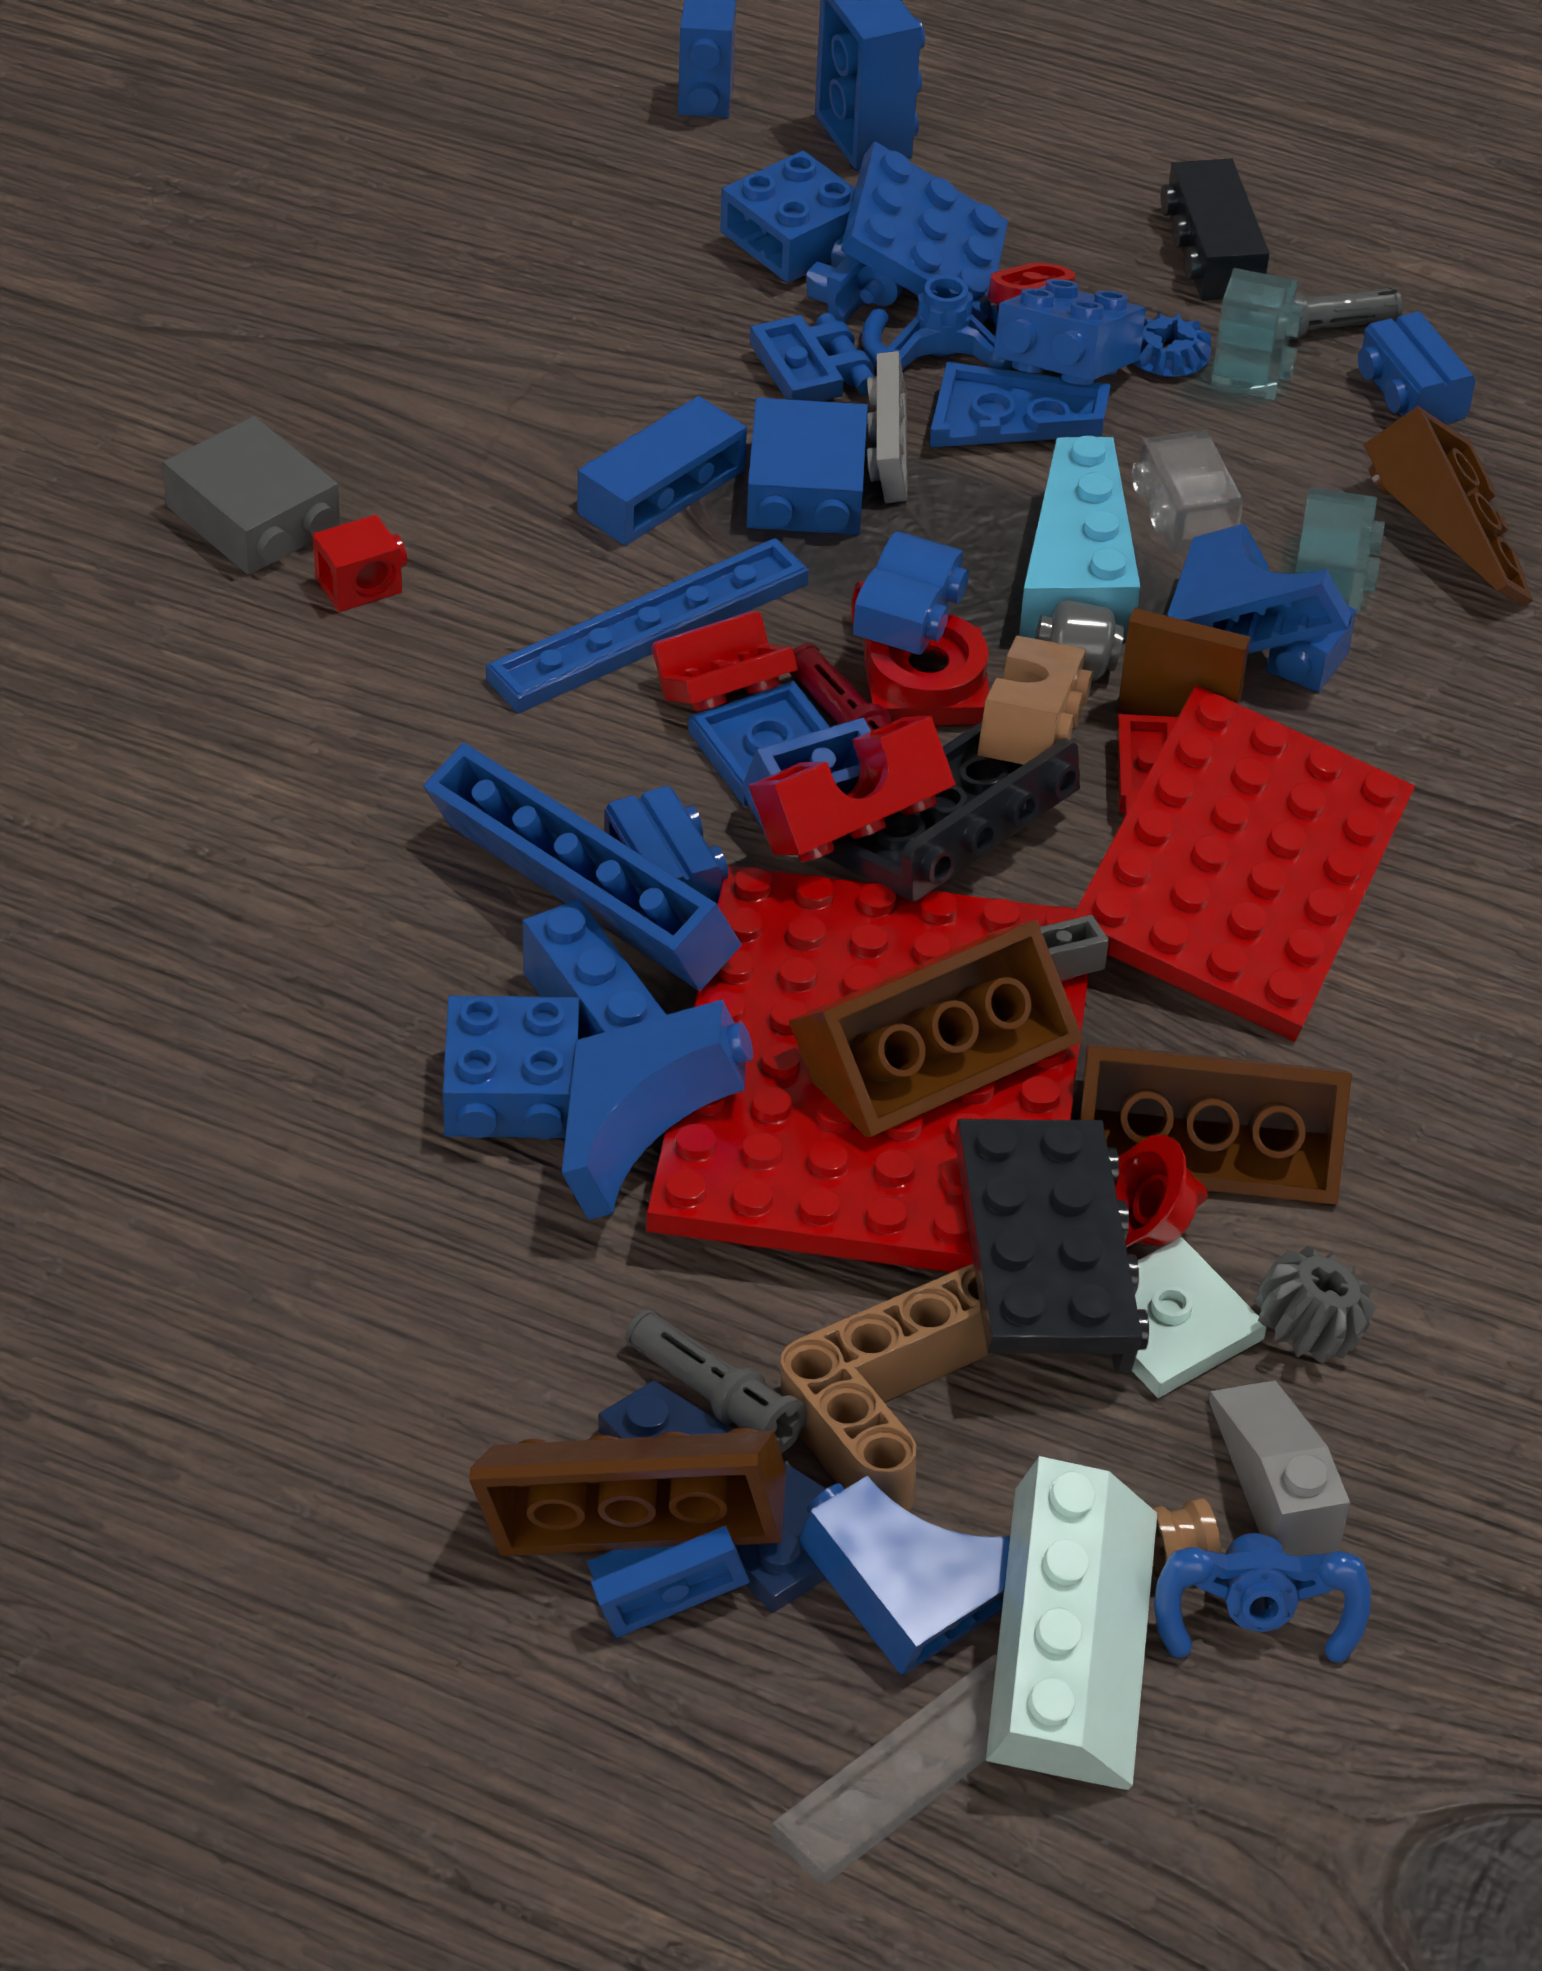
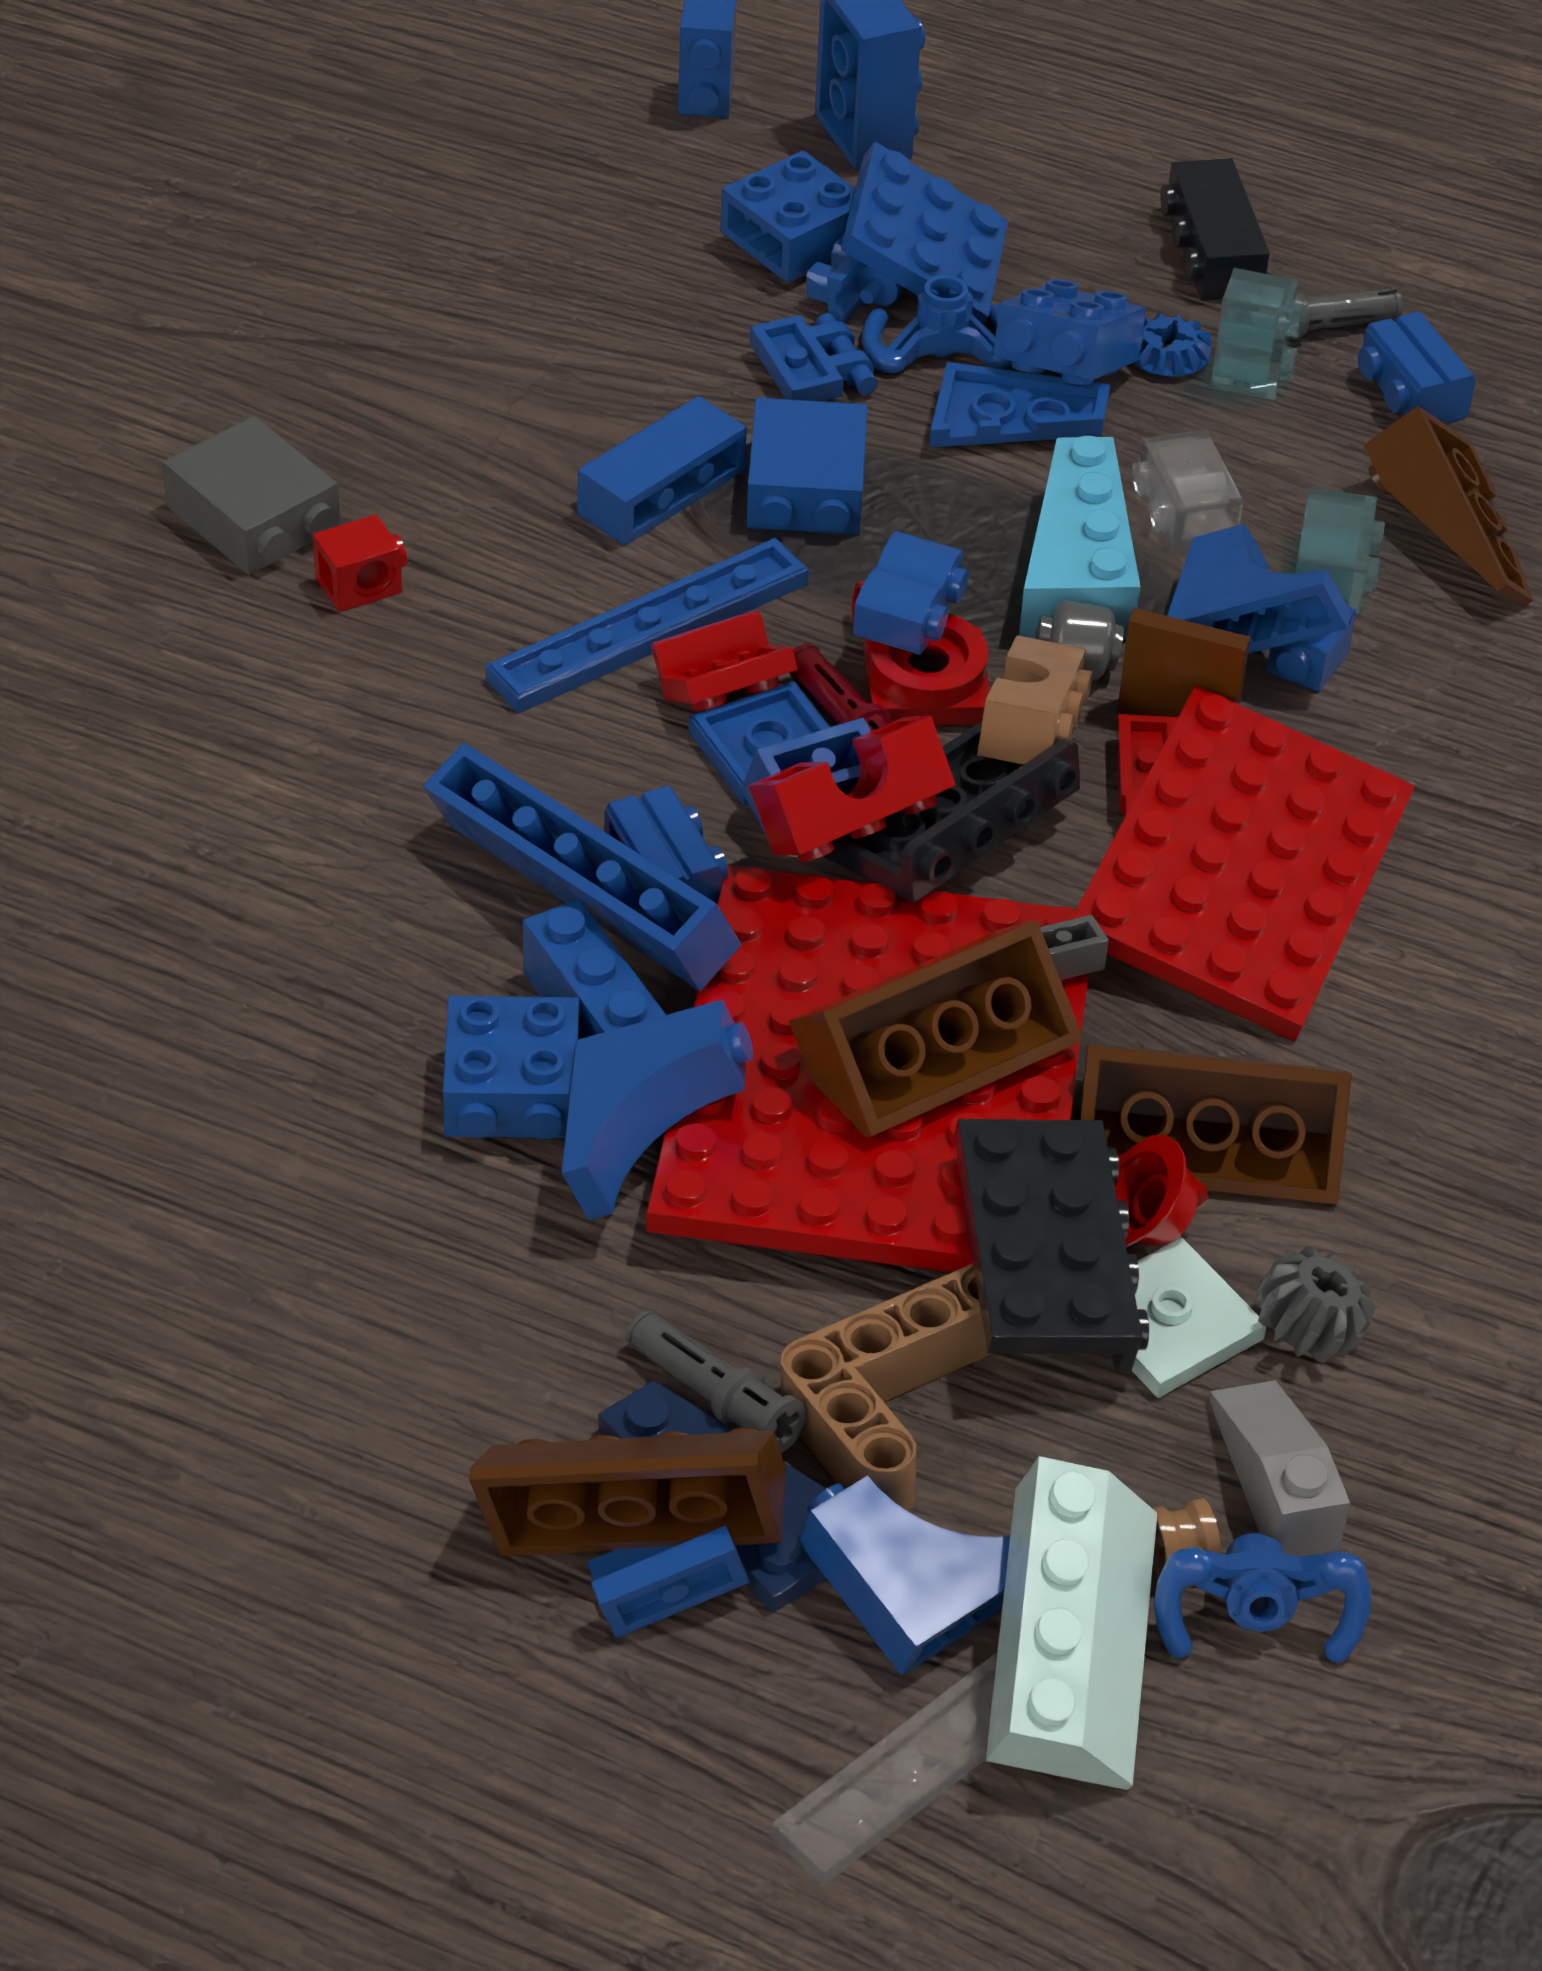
(888, 427): light grey plate -> none
(1012, 281): red plate -> none

